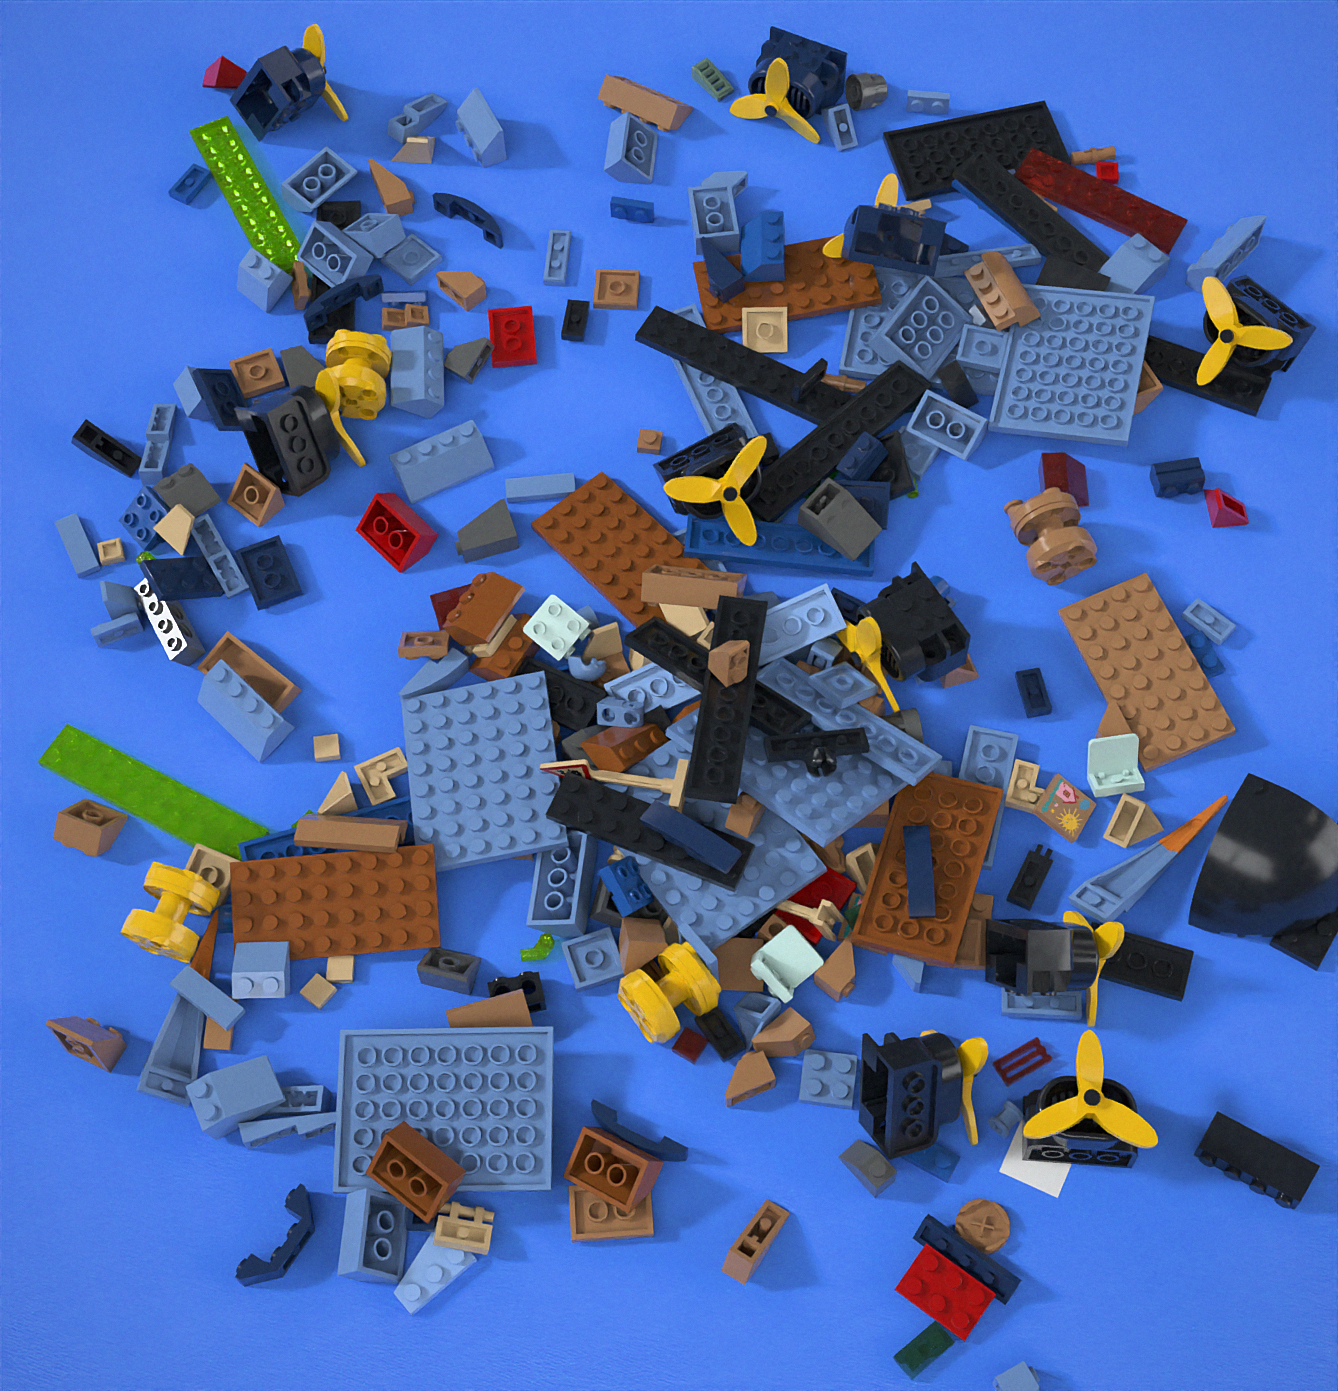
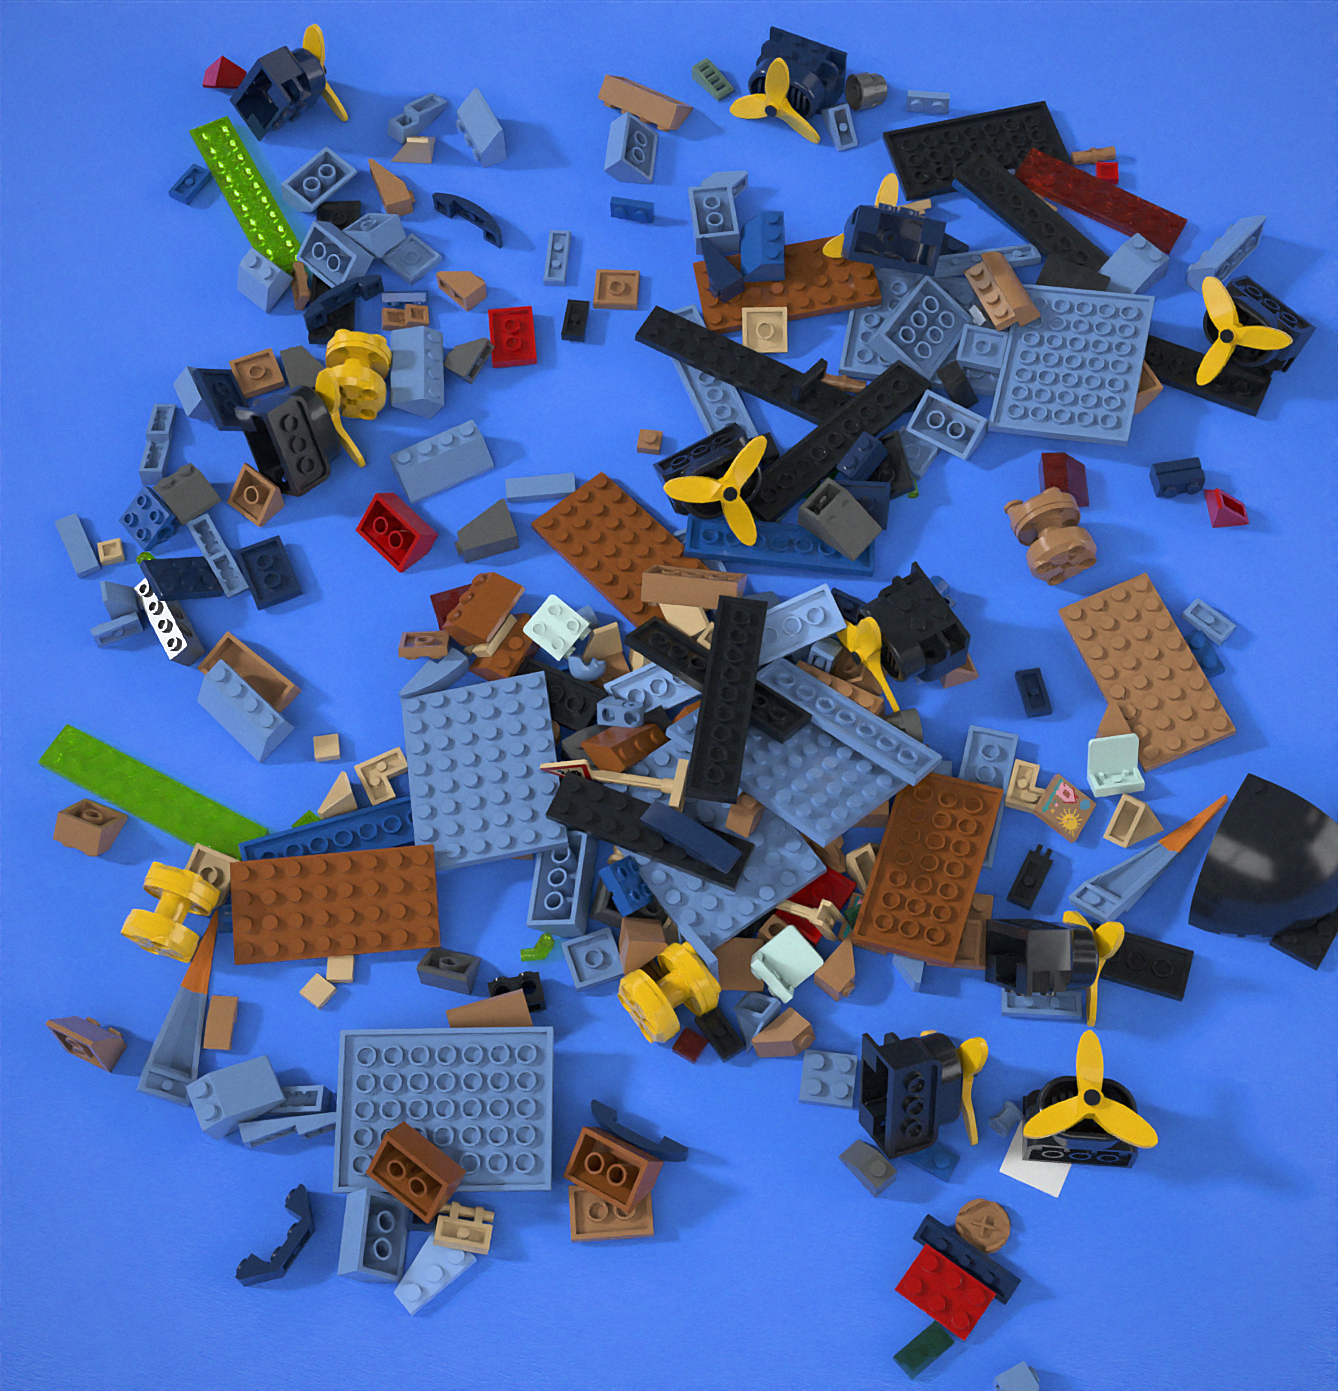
(105, 449): black slope -> none
(176, 528): tan slope -> none
(207, 998): medium blue tile -> none
(261, 970): medium blue slope -> none
(350, 833): medium nougat slope -> none
(730, 661): medium nougat slope -> none
(750, 1078): medium nougat slope -> none
(754, 1242): medium nougat slope -> none
(817, 748): black plate -> none
(843, 685): medium blue tile -> none
(919, 871): dark blue slope -> none
(1040, 1050): clear red tile -> none
(1256, 1161): black slope -> none

